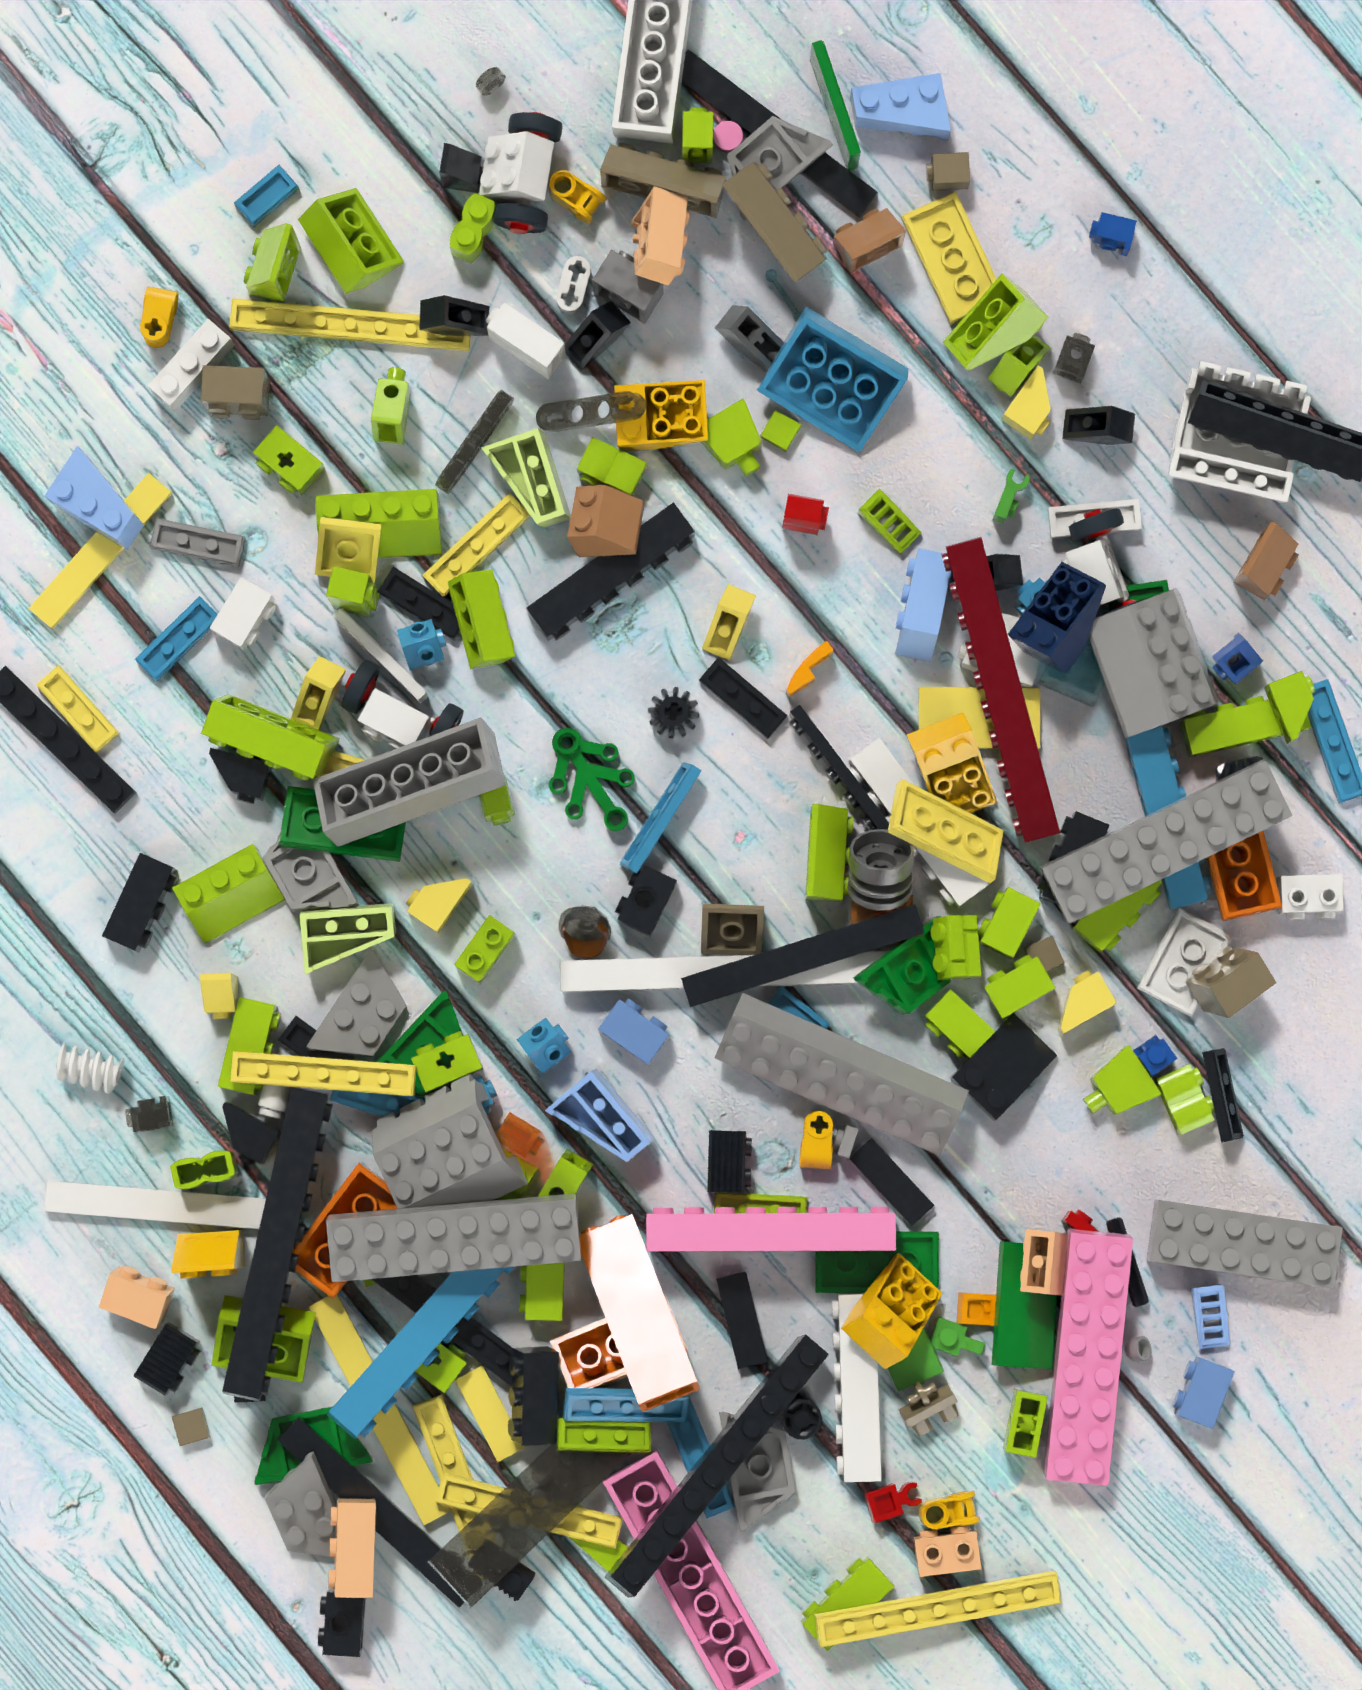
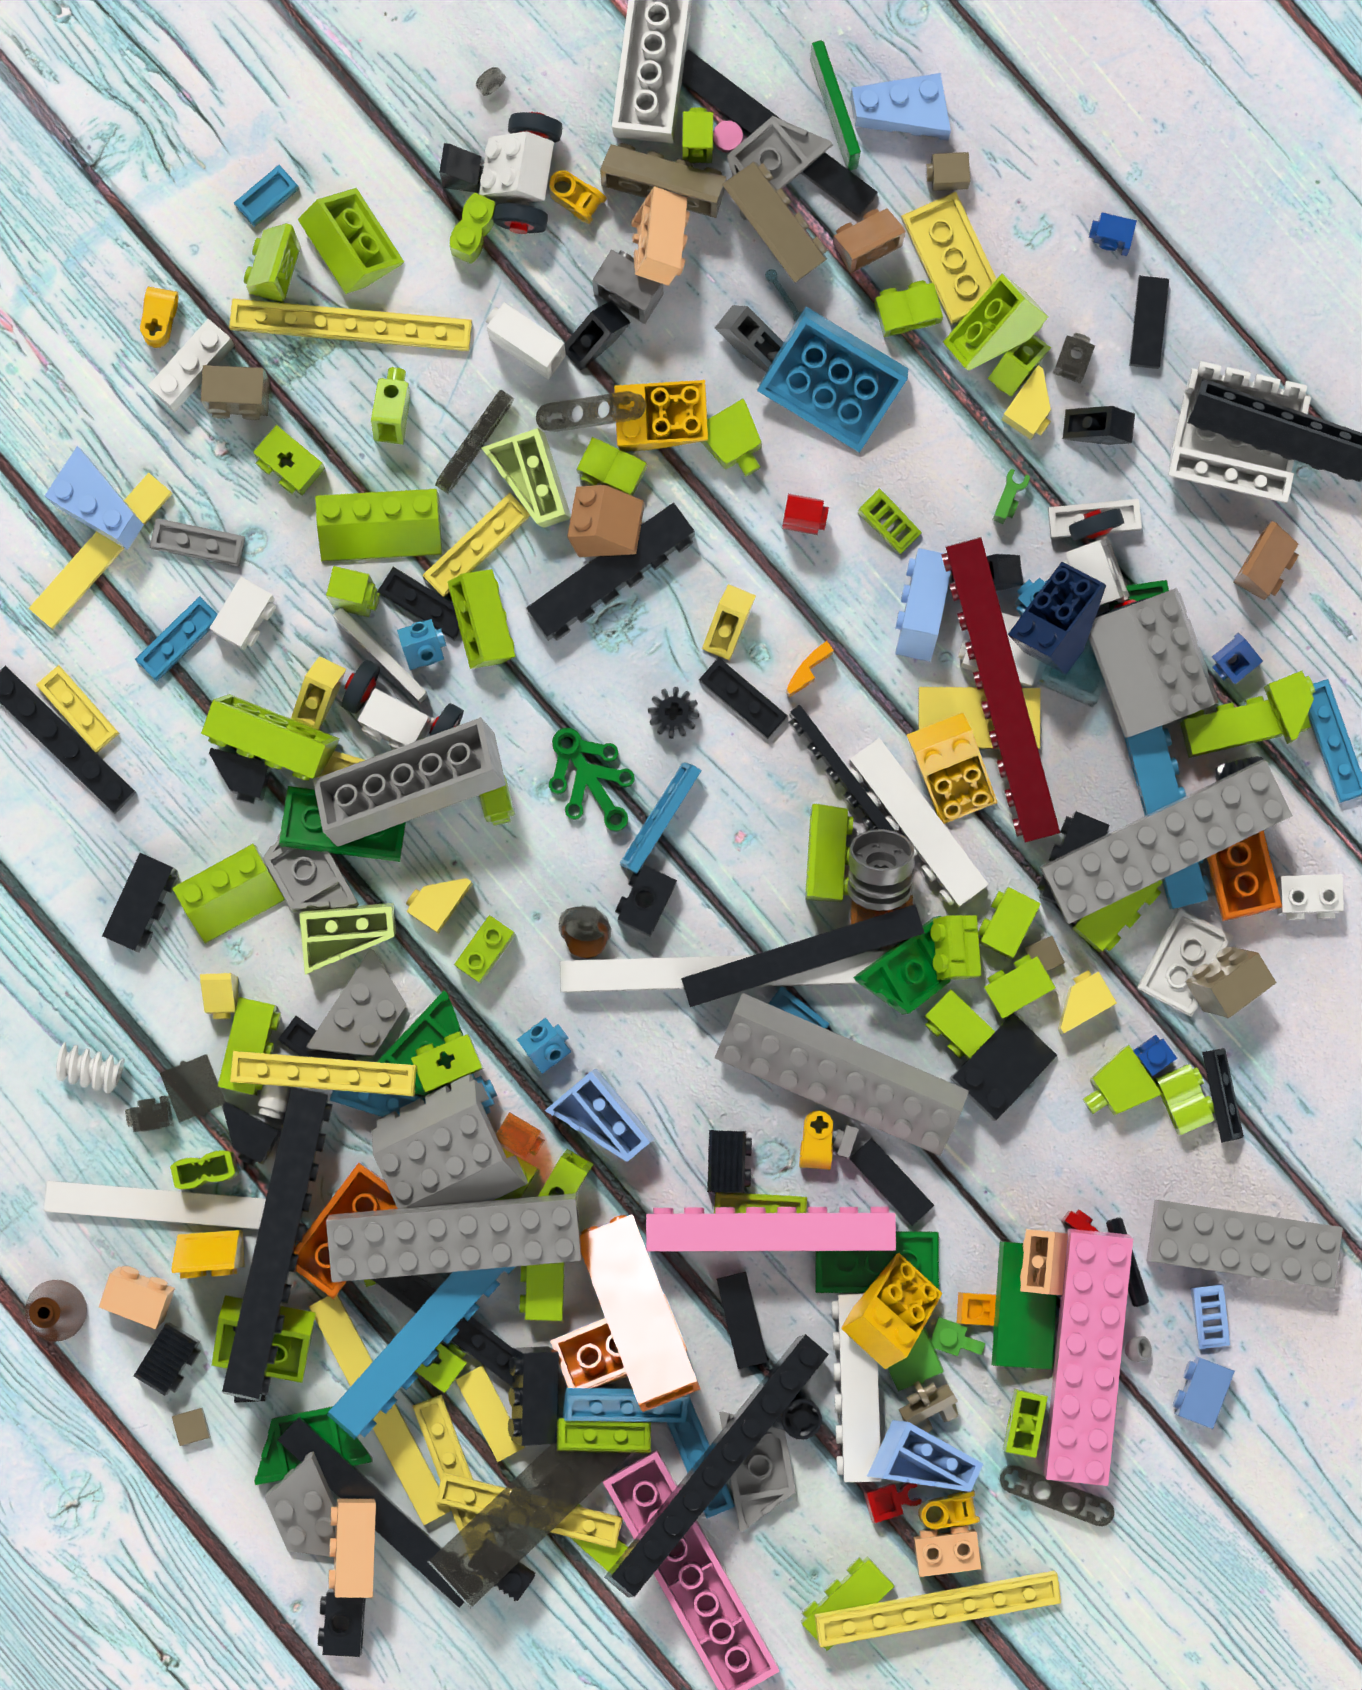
(66, 1310): none -> reddish brown cone
(193, 1088): none -> clear smoke piece
(347, 546): light yellow tile -> none
(453, 317): black slope -> none
(566, 283): white beam -> none
(634, 1031): medium blue brick -> none
(732, 929): dark tan slope -> none
(780, 431): lime tile -> none
(908, 308): none -> lime brick
(922, 1459): none -> light blue wedge
(945, 831): light yellow tile -> none
(1057, 1491): none -> clear smoke beam
(1149, 322): none -> black tile

